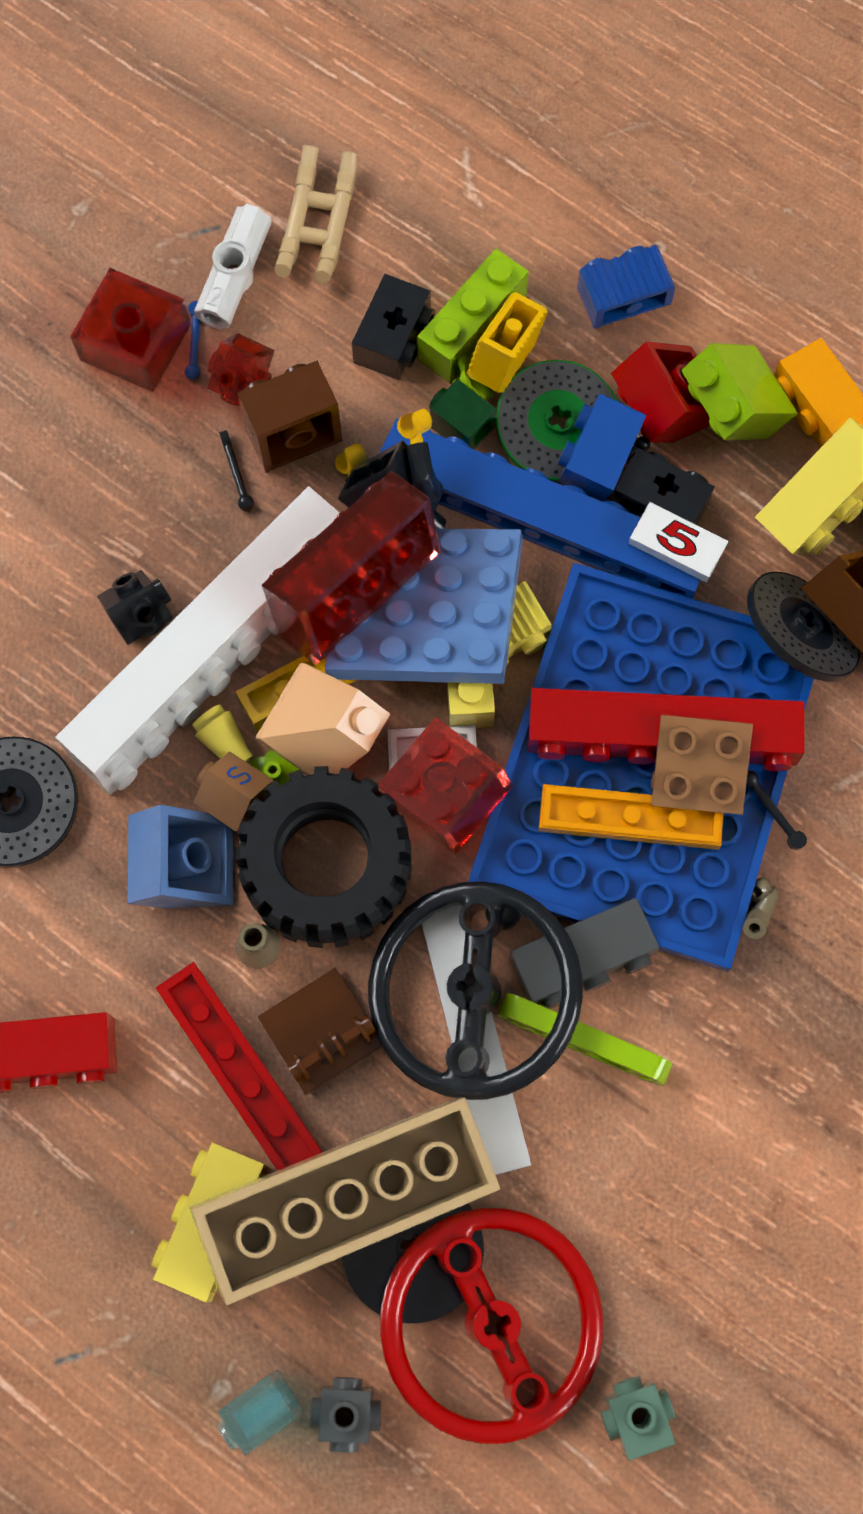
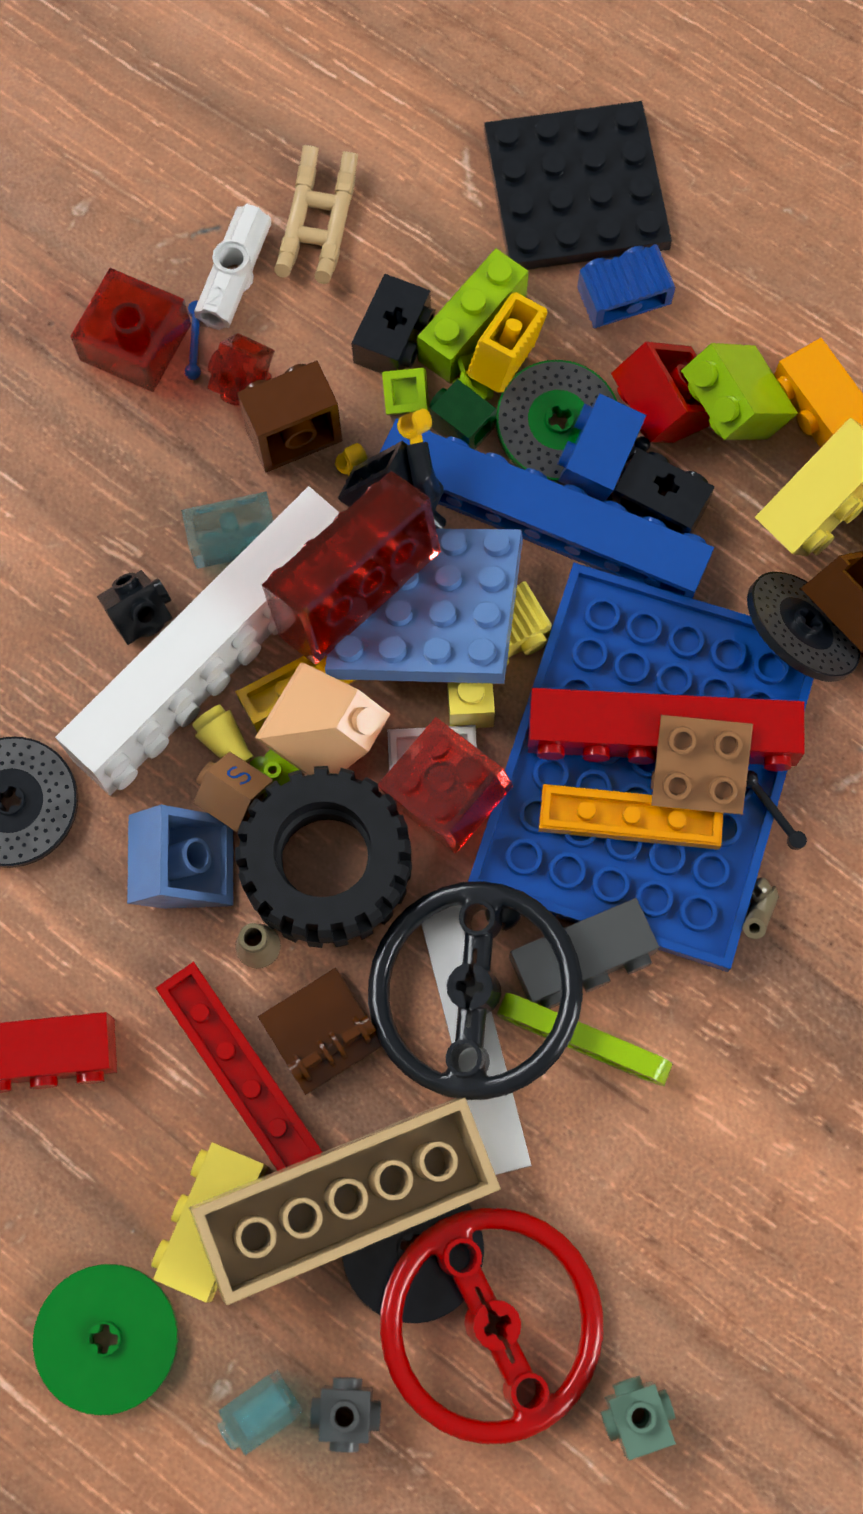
(76, 1366): none -> green piece
(225, 528): none -> clear light blue brick
(245, 501): black hinge -> none
(405, 391): none -> lime plate
(576, 185): none -> black plate
(678, 542): white tile -> none

